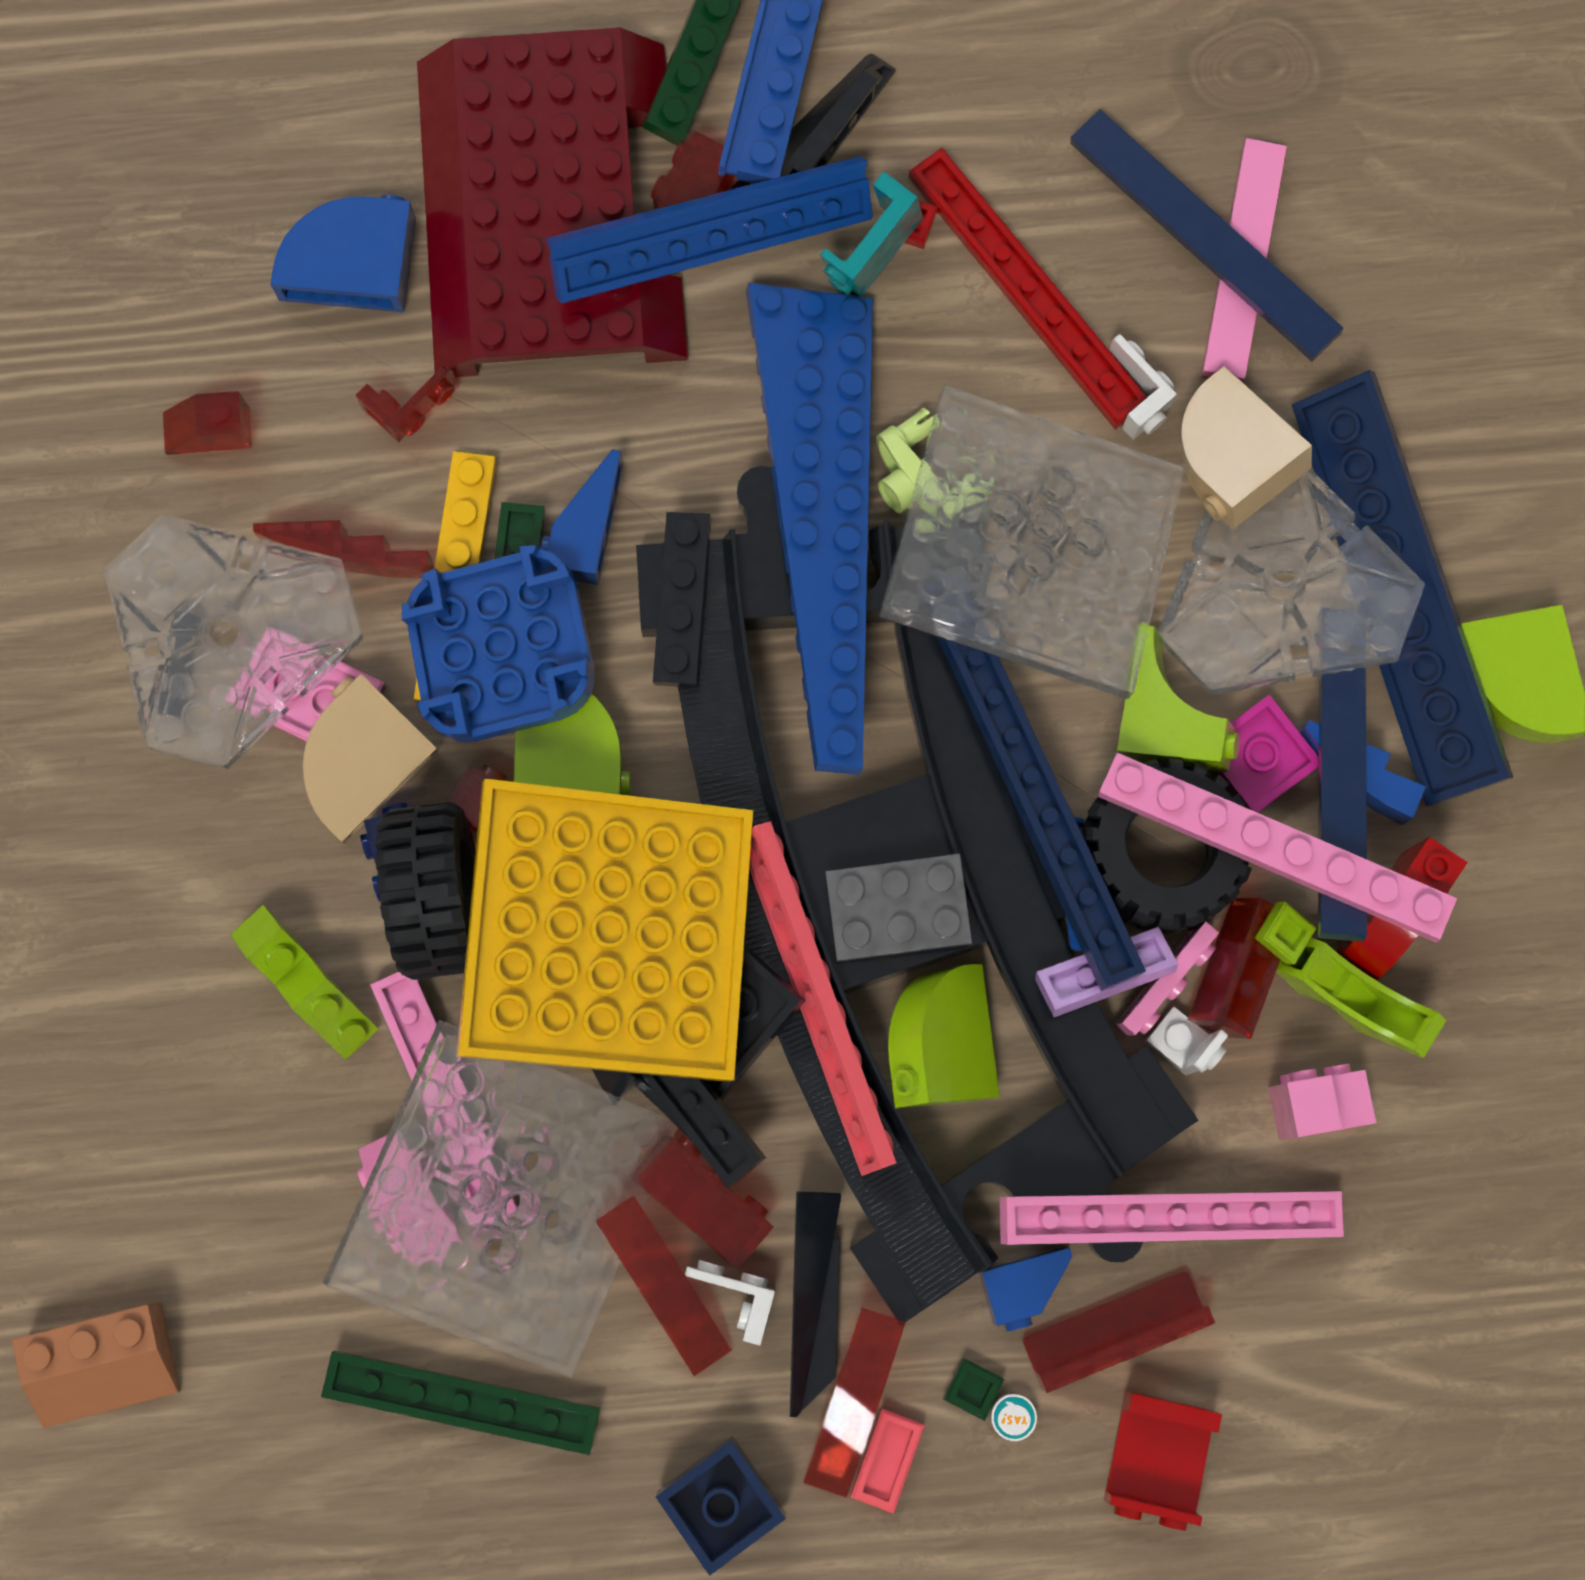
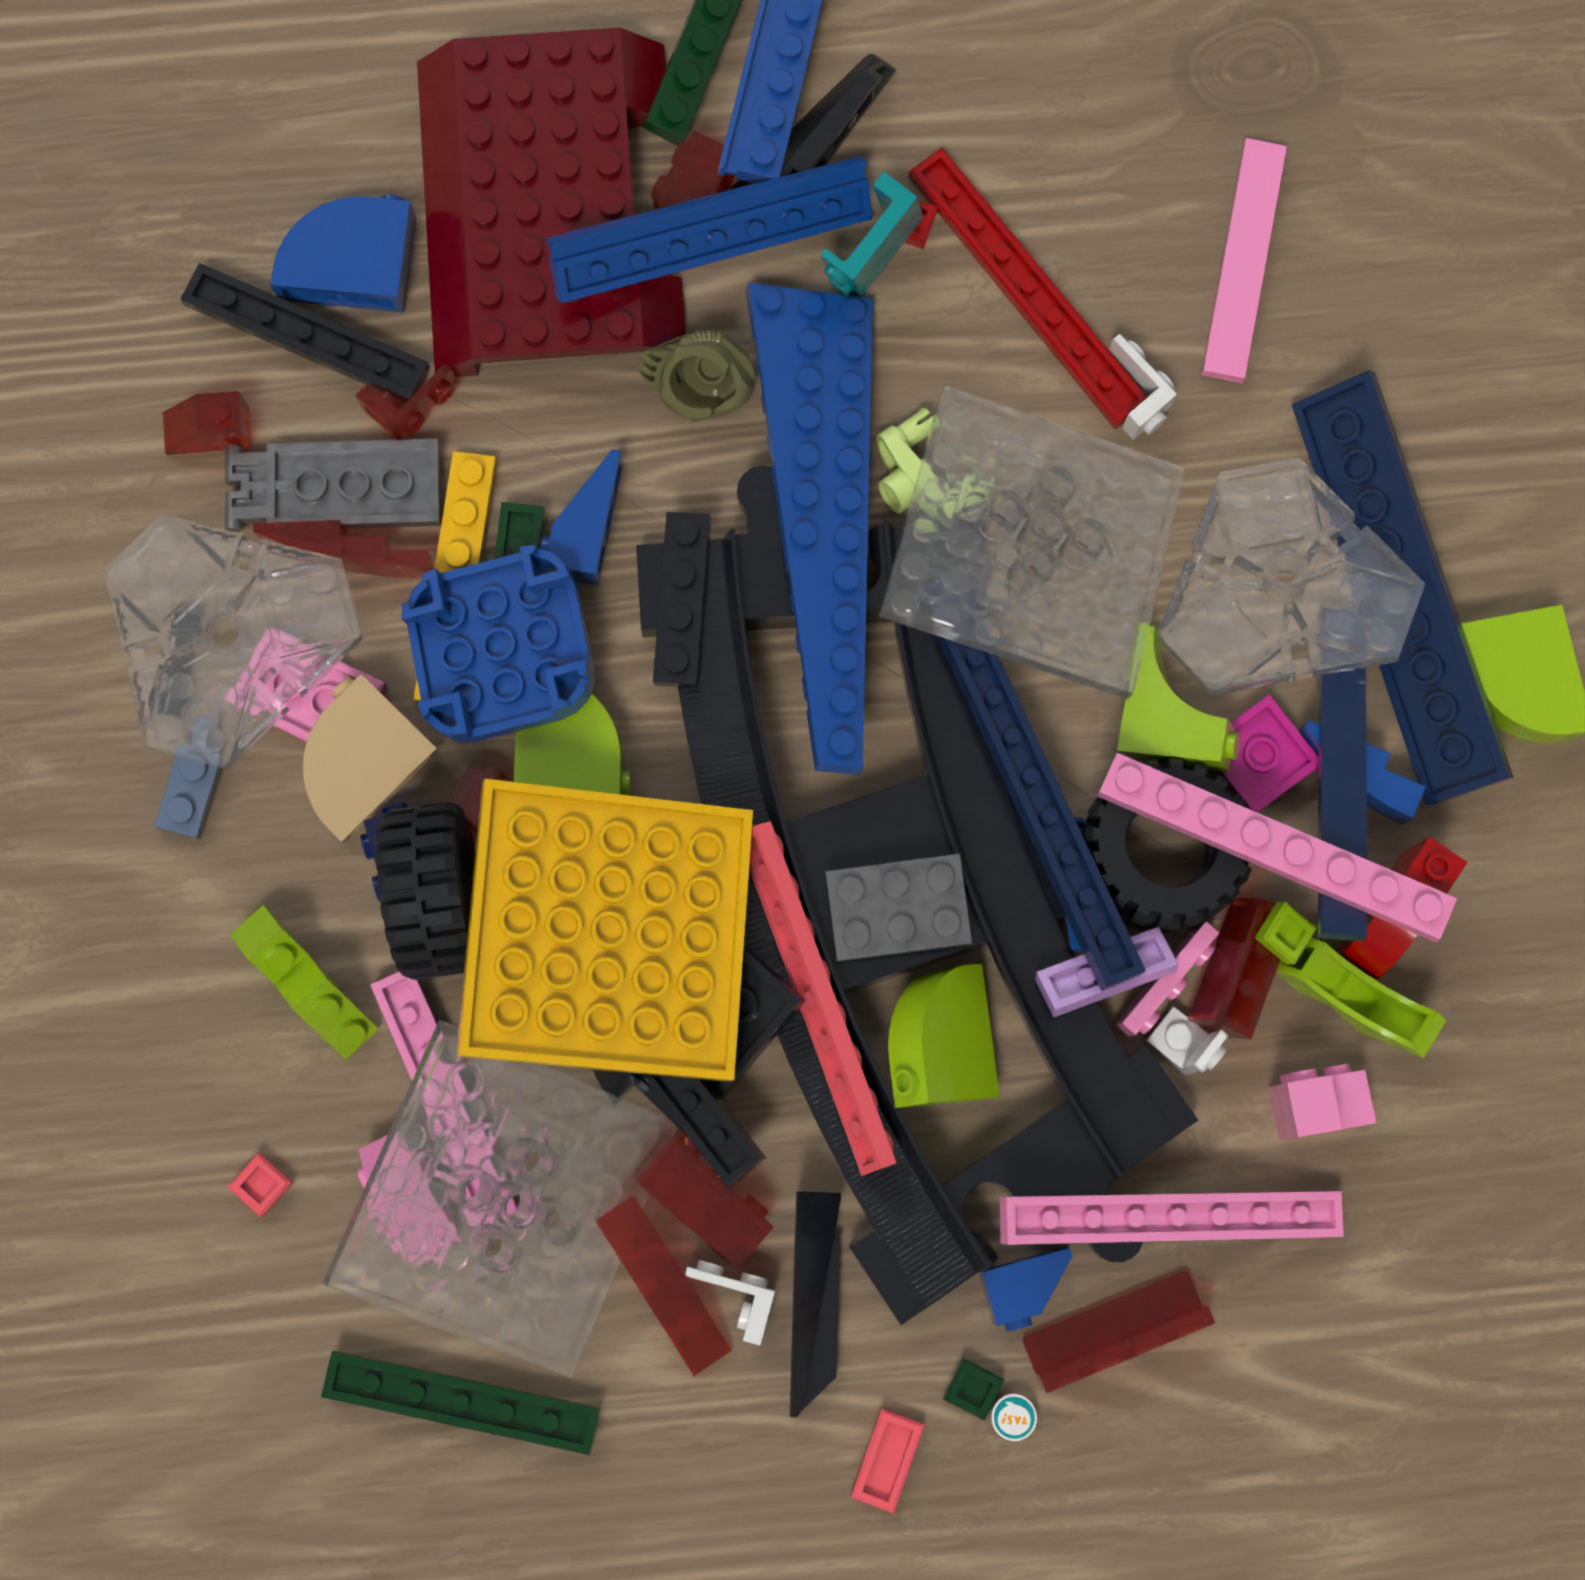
(97, 1364): nougat slope -> none
(188, 797): none -> sand blue plate
(260, 1185): none -> coral tile
(304, 333): none -> black plate
(343, 481): none -> flat silver hinge
(699, 374): none -> olive helmet
(720, 1505): dark blue brick -> none
(854, 1402): clear red slope -> none
(1159, 1459): red panel -> none
(1206, 236): dark blue tile -> none
(1238, 449): tan brick -> none

